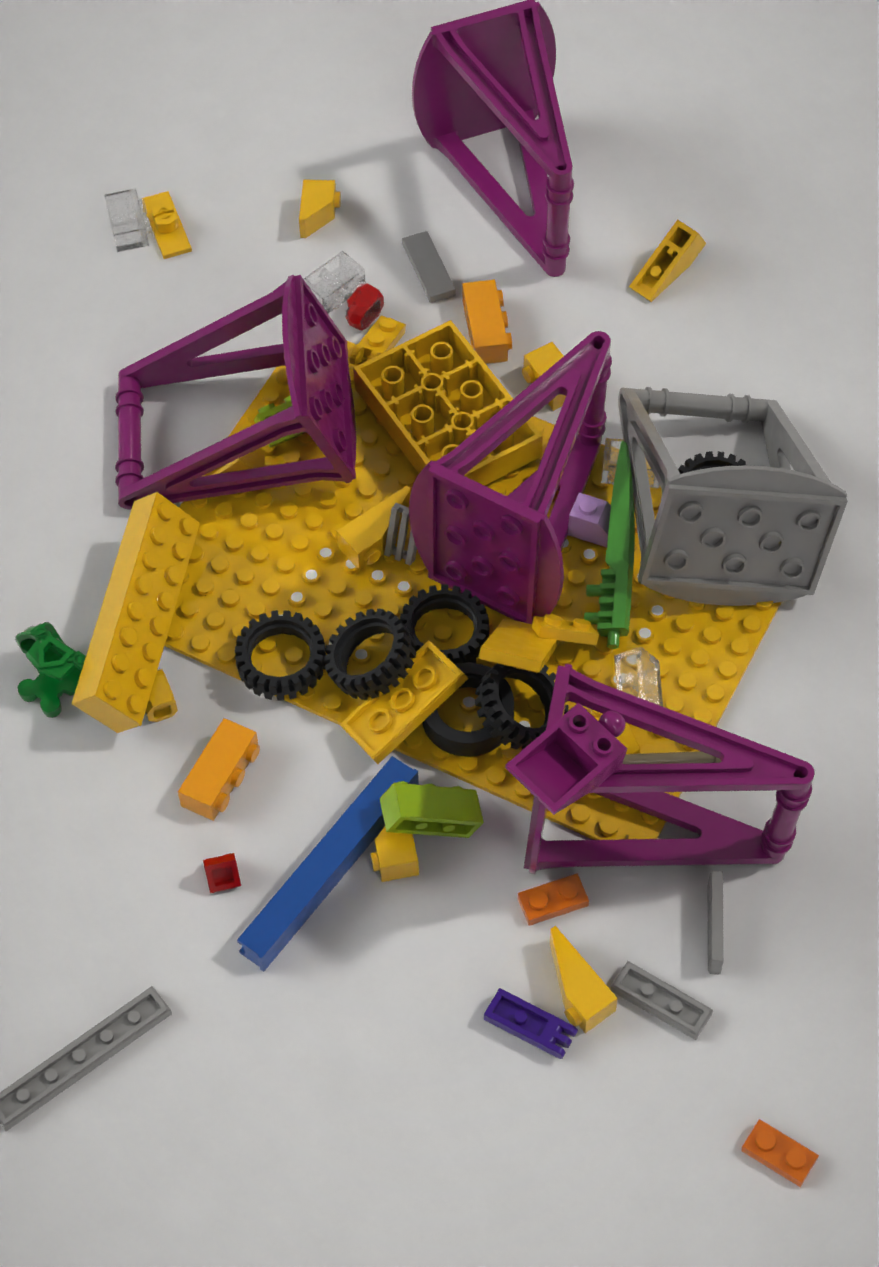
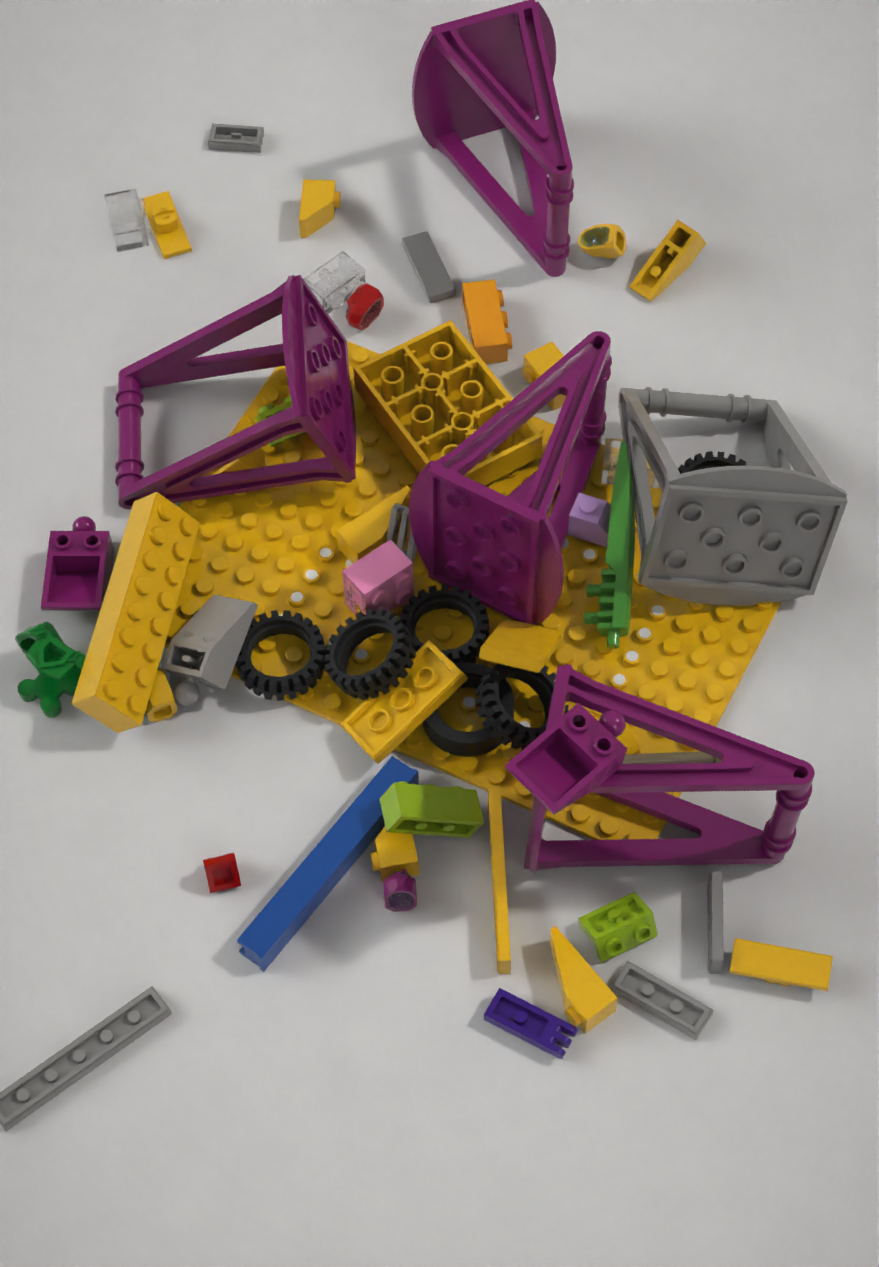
(77, 568): none -> magenta slope
(208, 646): none -> light grey slope
(219, 769): light orange brick -> none
(236, 138): none -> light grey tile
(379, 339): yellow hinge -> none
(379, 580): none -> bright pink brick
(400, 892): none -> magenta rock
(499, 880): none -> yellow tile
(553, 899): orange plate -> none
(556, 628): yellow plate -> none
(603, 241): none -> yellow rock
(619, 926): none -> lime bracket
(639, 675): clear brick -> none
(779, 1153): orange plate -> none
(781, 964): none -> yellow piece

